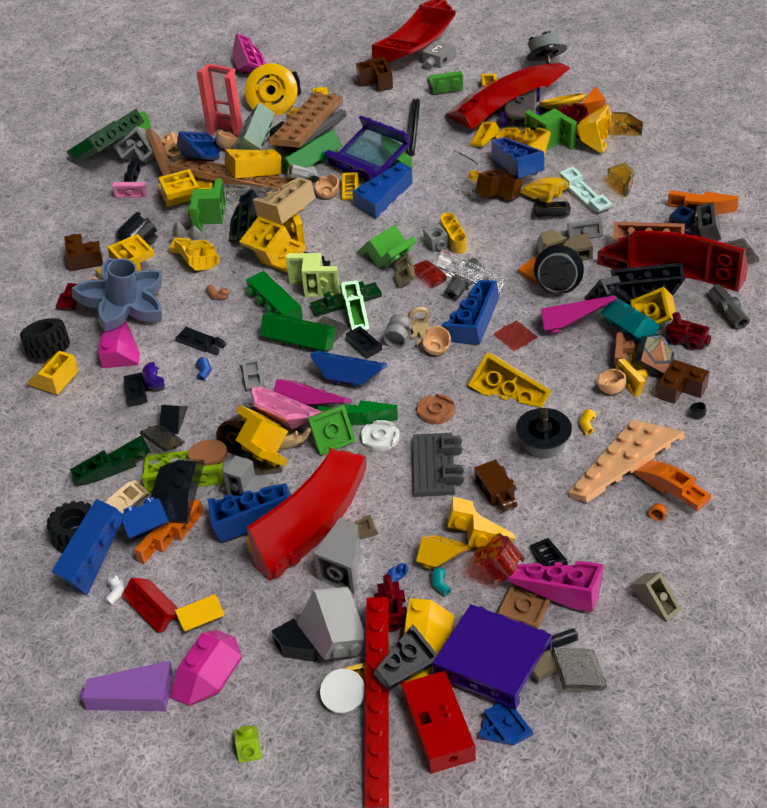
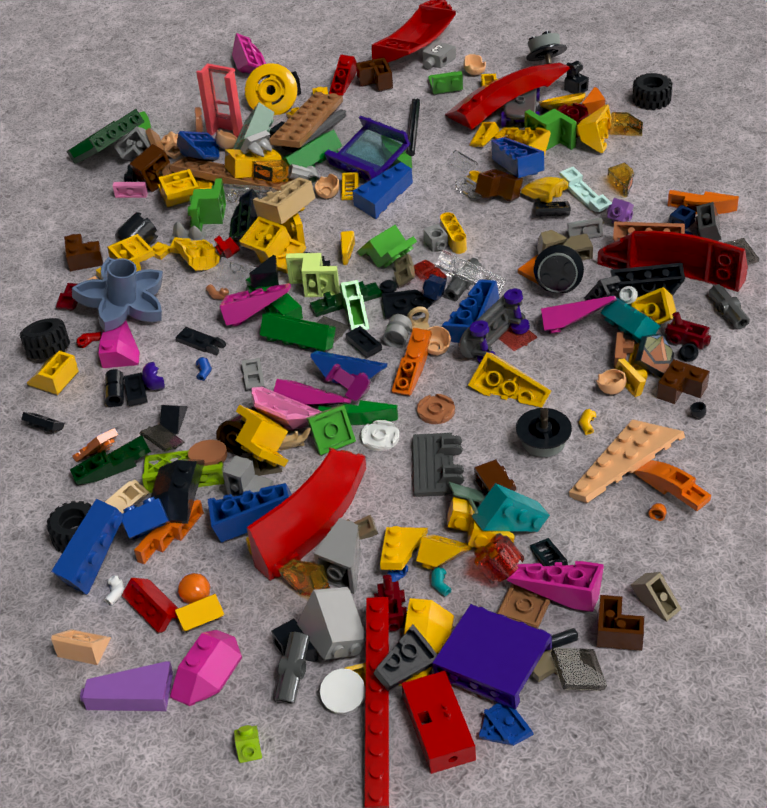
(37, 420): none -> black plate
(80, 646): none -> light nougat slope
(86, 338): none -> red arm
(98, 444): none -> orange wing
(114, 388): none -> black pin
(147, 166): none -> reddish brown brick
(160, 250): none -> yellow plate
(193, 588): none -> orange hair
(198, 119): none -> nougat tile
(227, 247): none -> red bracket
(243, 305): none -> dark pink wedge
(256, 143): none -> light grey tile
(265, 274): none -> black slope
(270, 171): none -> clear yellow slope
(292, 667): none -> dark grey piece
(305, 576): none -> clear yellow slope
(343, 75): none -> red slope
(347, 245): none -> yellow slope
(356, 384): none -> magenta piece
(388, 286): none -> black plate
(399, 545): none -> yellow wing
(403, 302): none -> black tile
(413, 362): none -> orange slope
(434, 287): none -> dark blue brick
(468, 493): none -> sand green piece
(473, 64): none -> light nougat hair
(493, 324): none -> dark grey piece
(509, 511): none -> teal wedge
(574, 81): none -> black brick
(617, 629): none -> reddish brown brick
(620, 211): none -> medium lavender brick
(628, 294): none -> white plate
(652, 91): none -> black tyre
(688, 352): none -> black plate

